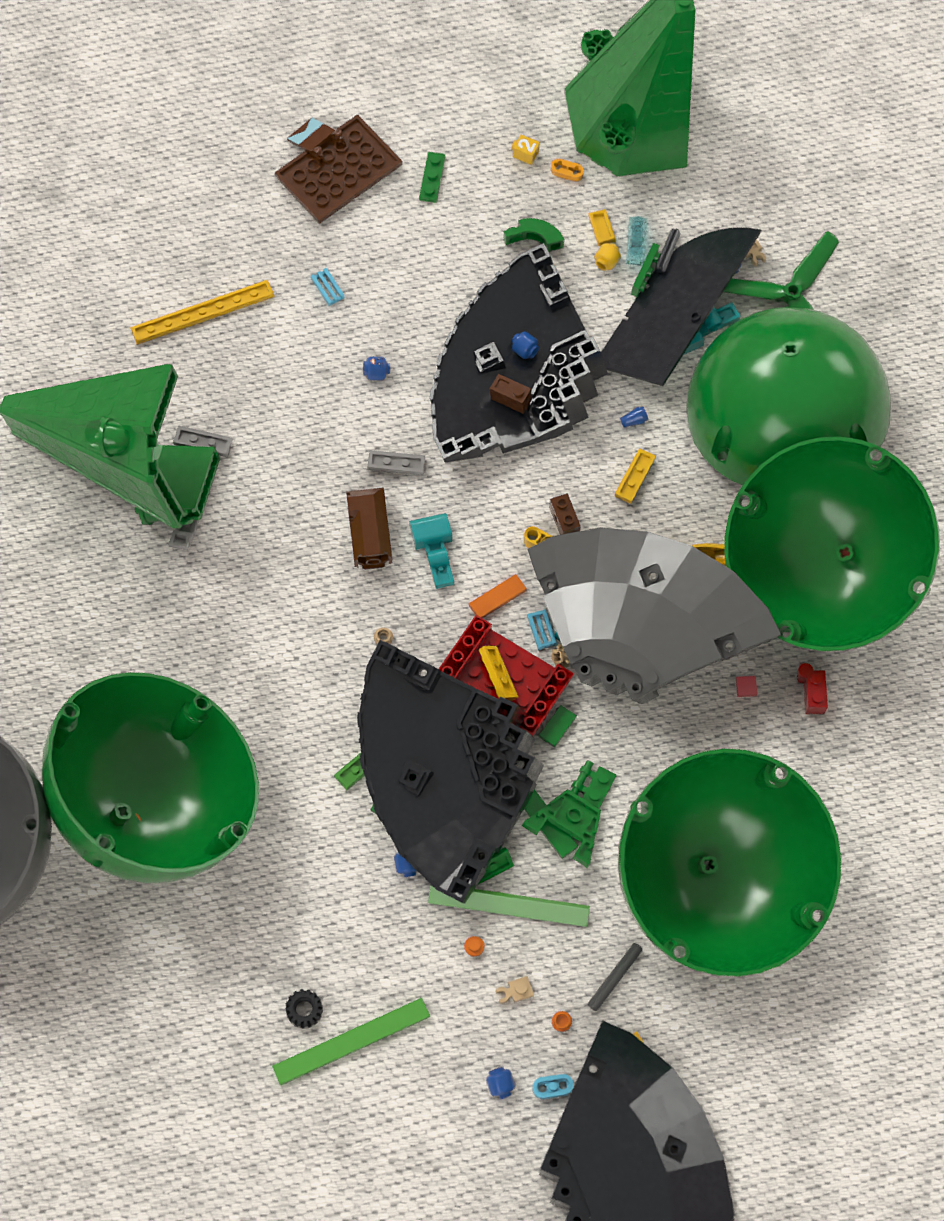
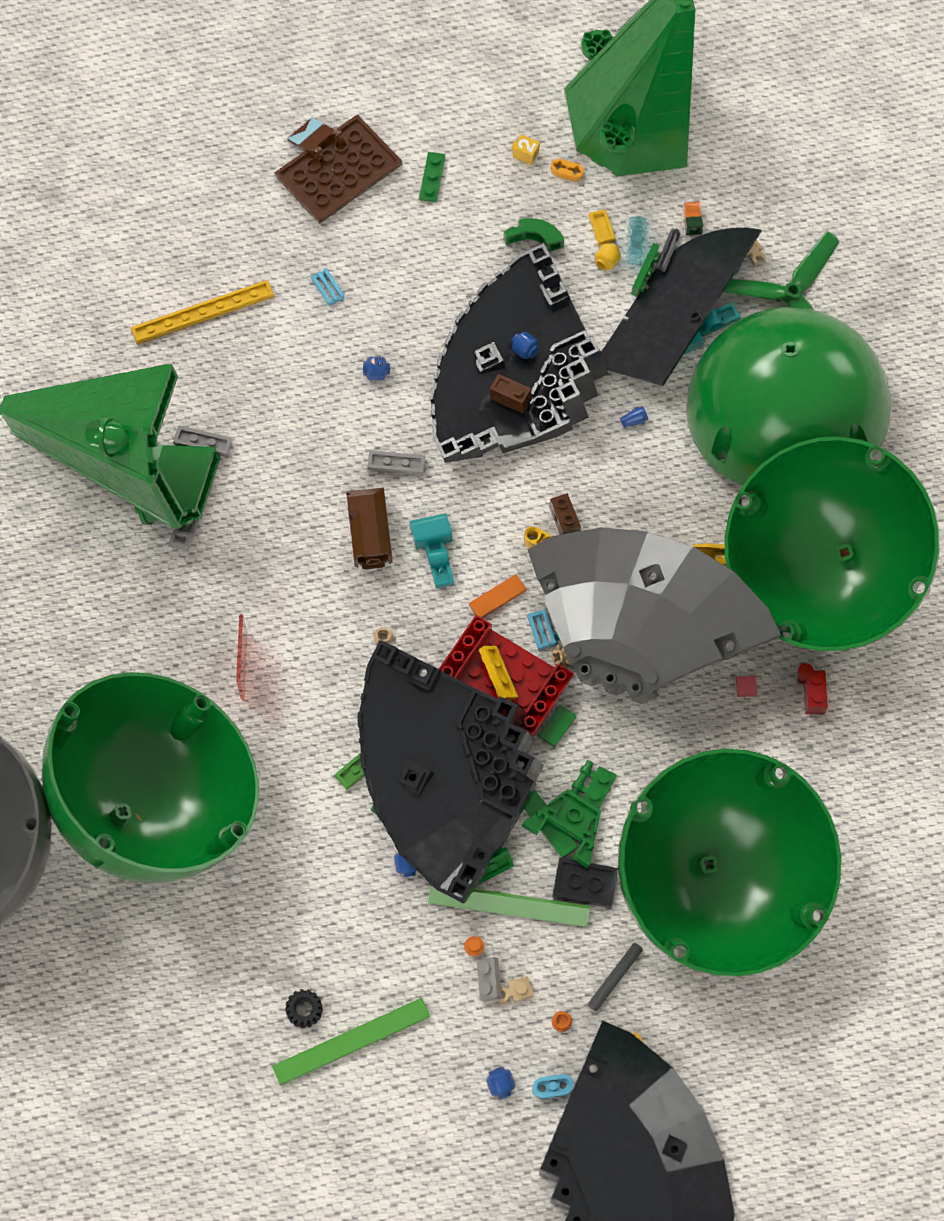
(241, 657): none -> clear red piece
(489, 979): none -> light grey plate
(585, 885): none -> black plate
(635, 476): yellow plate -> none
(692, 218): none -> leg

